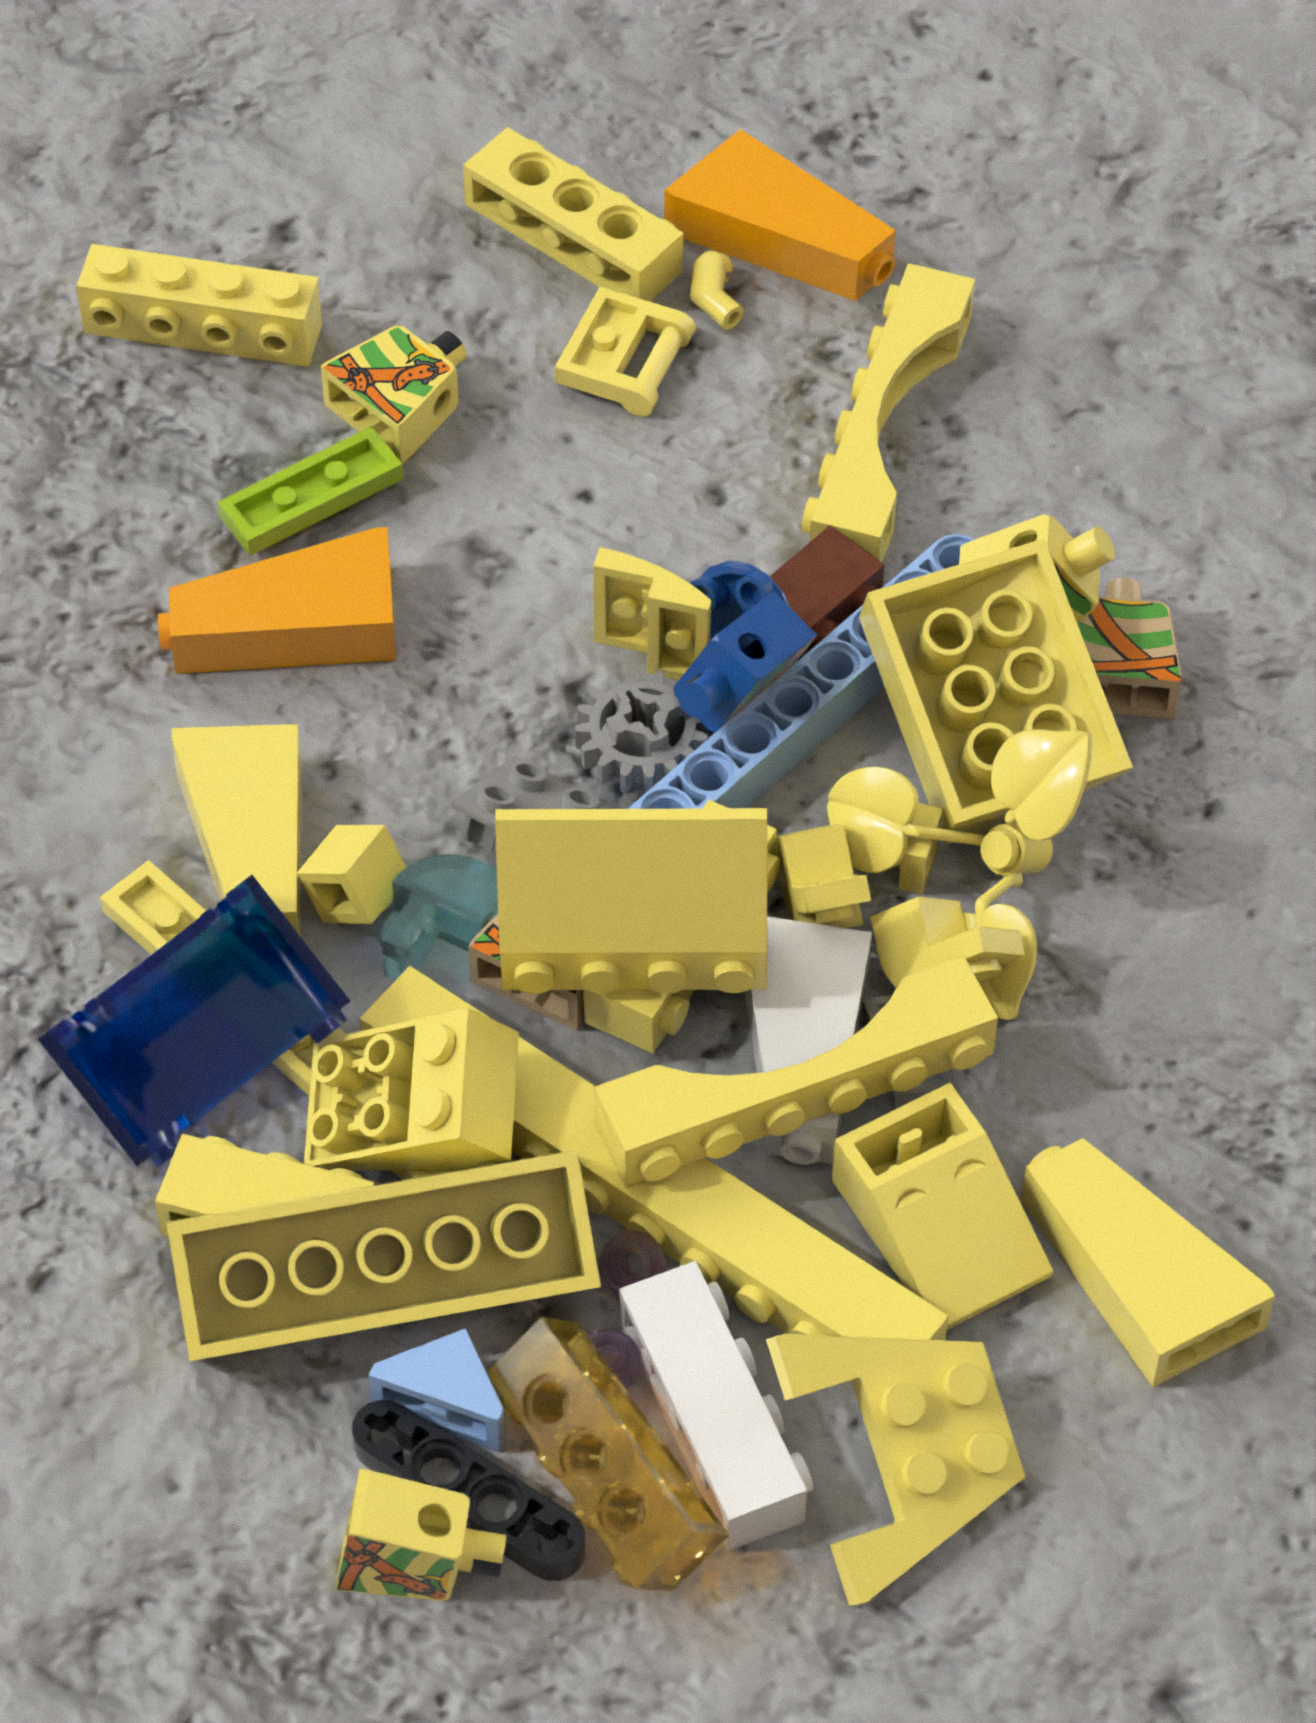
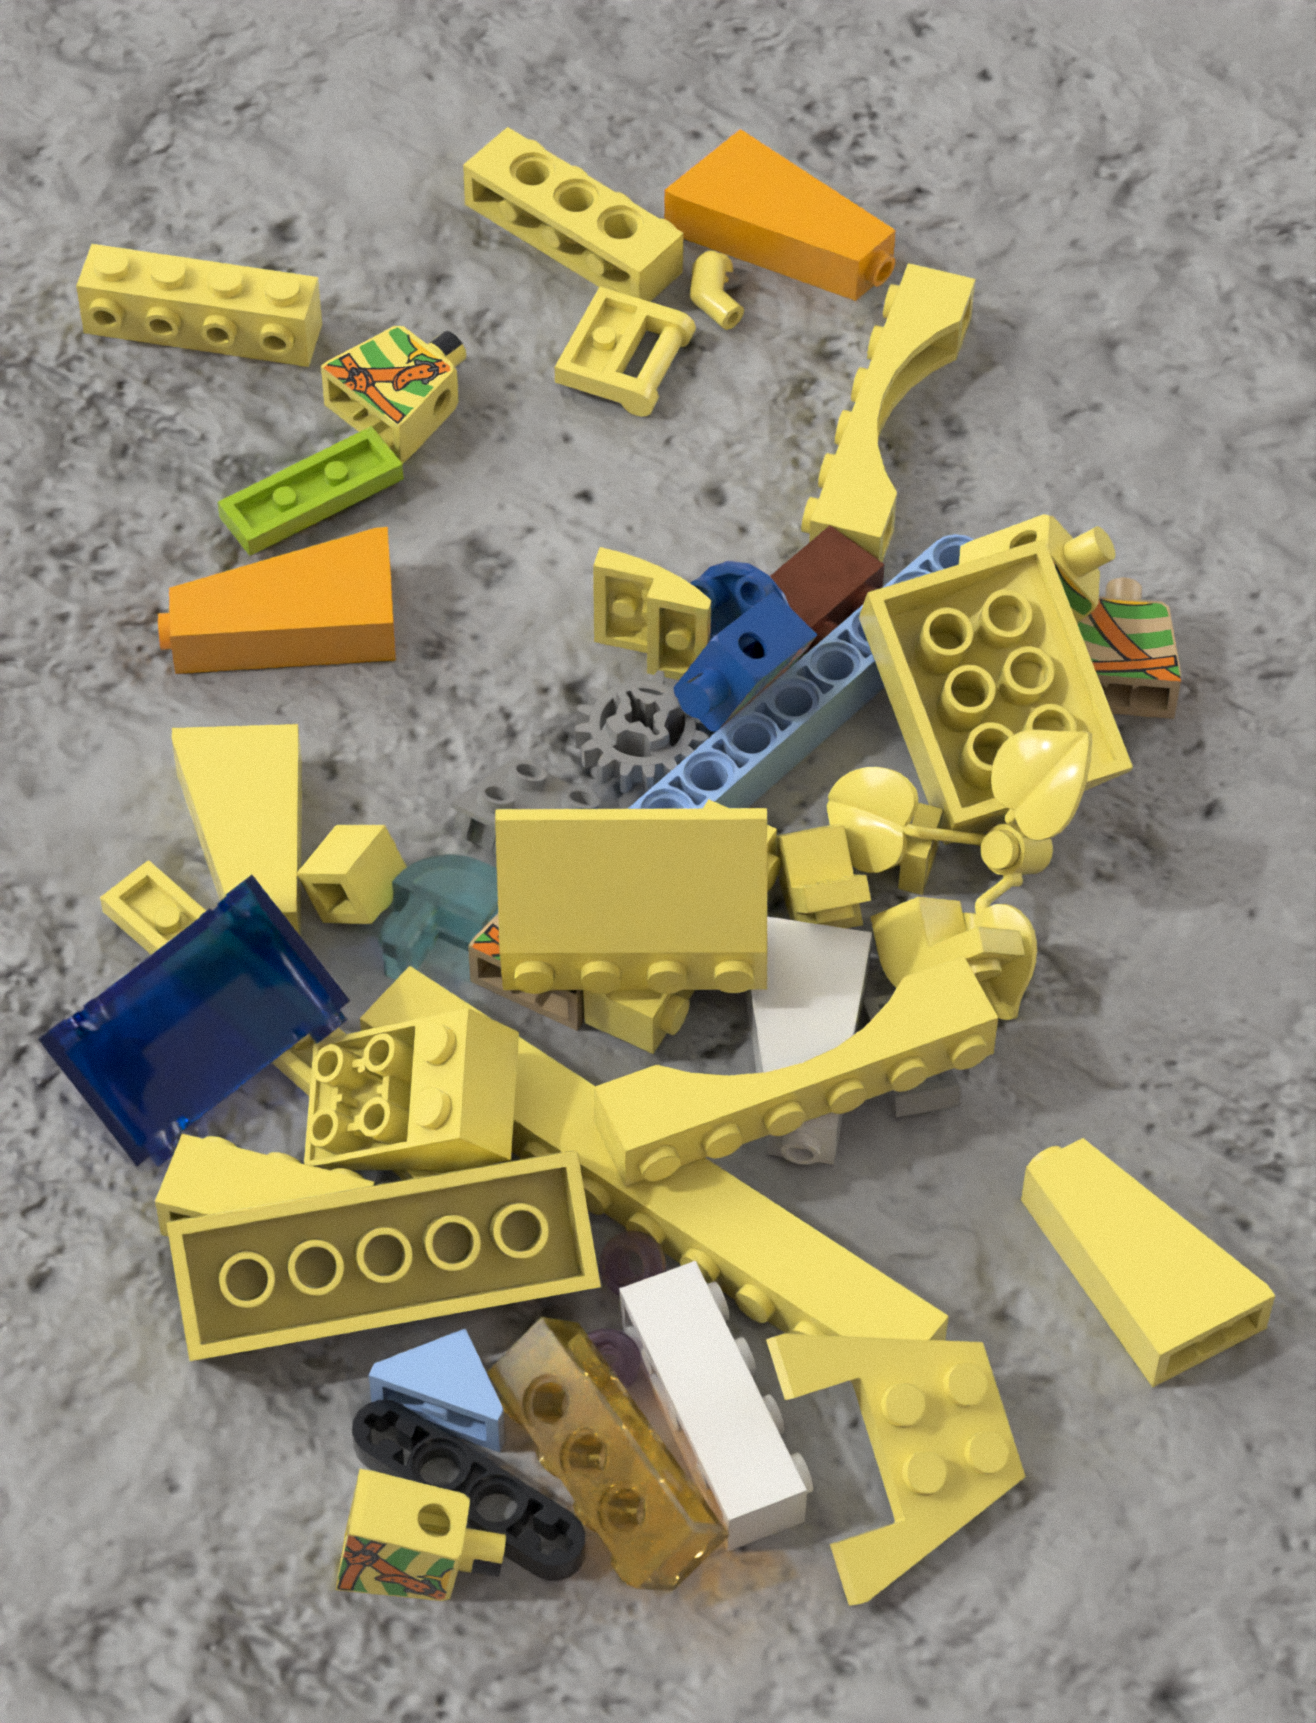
(940, 1205): light yellow slope -> none

